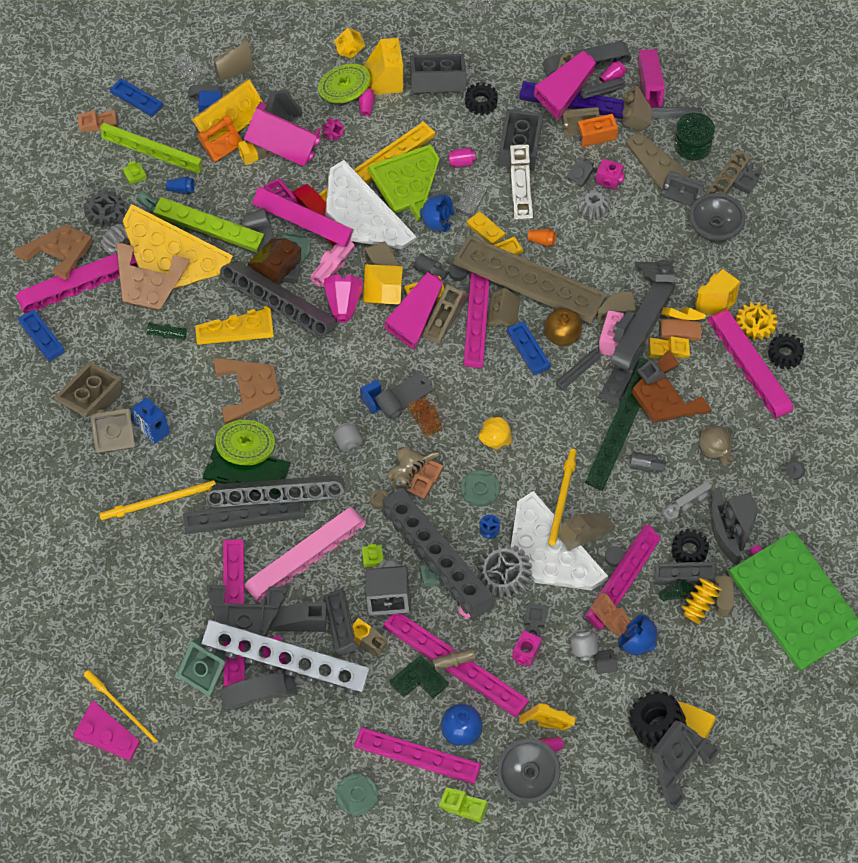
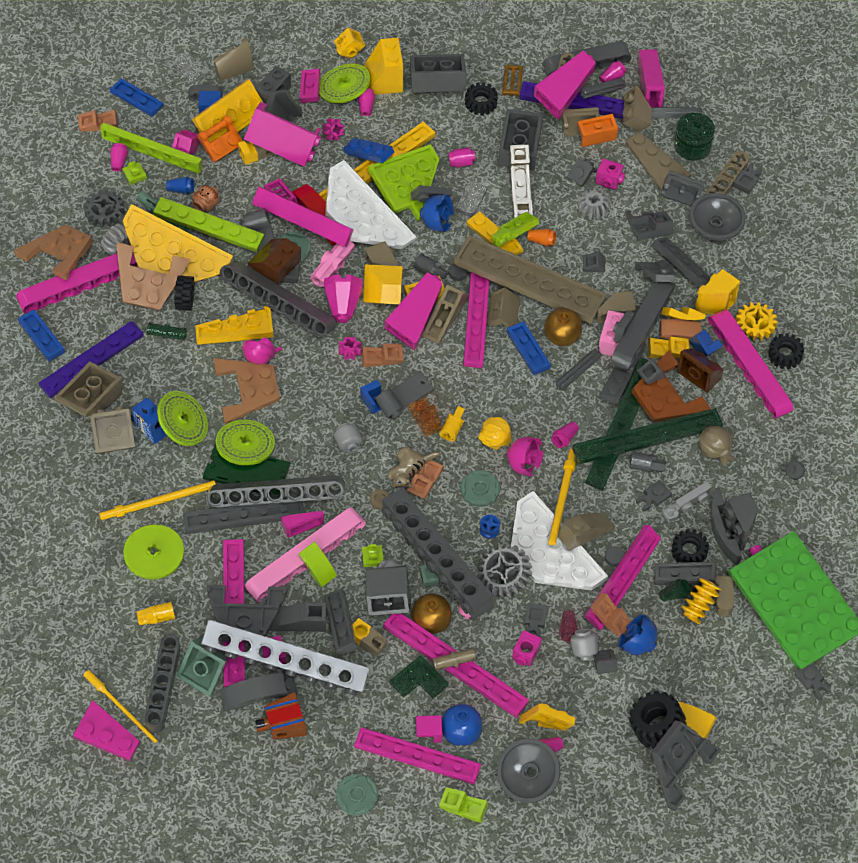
(97, 354): none -> dark purple plate
(118, 156): none -> dark pink cone
(156, 614): none -> yellow hinge
(162, 674): none -> dark grey beam
(164, 561): none -> lime piece
(184, 293): none -> black tyre
(184, 431): none -> lime piece
(186, 141): none -> dark pink brick
(205, 198): none -> nougat head
(259, 351): none -> dark pink hat
(276, 80): none -> dark grey brick
(283, 718): none -> torso
(301, 522): none -> dark pink slope
(310, 85): none -> dark pink plate
(318, 564): none -> lime slope
(349, 348): none -> dark pink gear
(368, 150): none -> blue plate
(386, 355): none -> nougat slope
(422, 193): none -> dark grey plate
(429, 727): none -> dark pink panel
(432, 613): none -> pearl gold cylinder
(452, 425): none -> yellow hinge
(511, 92): none -> pearl gold tile
(514, 228): none -> lime hinge
(525, 451): none -> dark pink cylinder
(564, 435): none -> dark pink cone
(568, 626): none -> clear pink cone
(594, 262): none -> dark grey slope
(645, 436): none -> clear green plate
(656, 224): none -> dark grey slope
(656, 494): none -> dark grey plate
(681, 261): none -> dark grey tile
(699, 369): none -> reddish brown slope
(704, 344): none -> blue panel
(811, 678): none -> dark grey plate

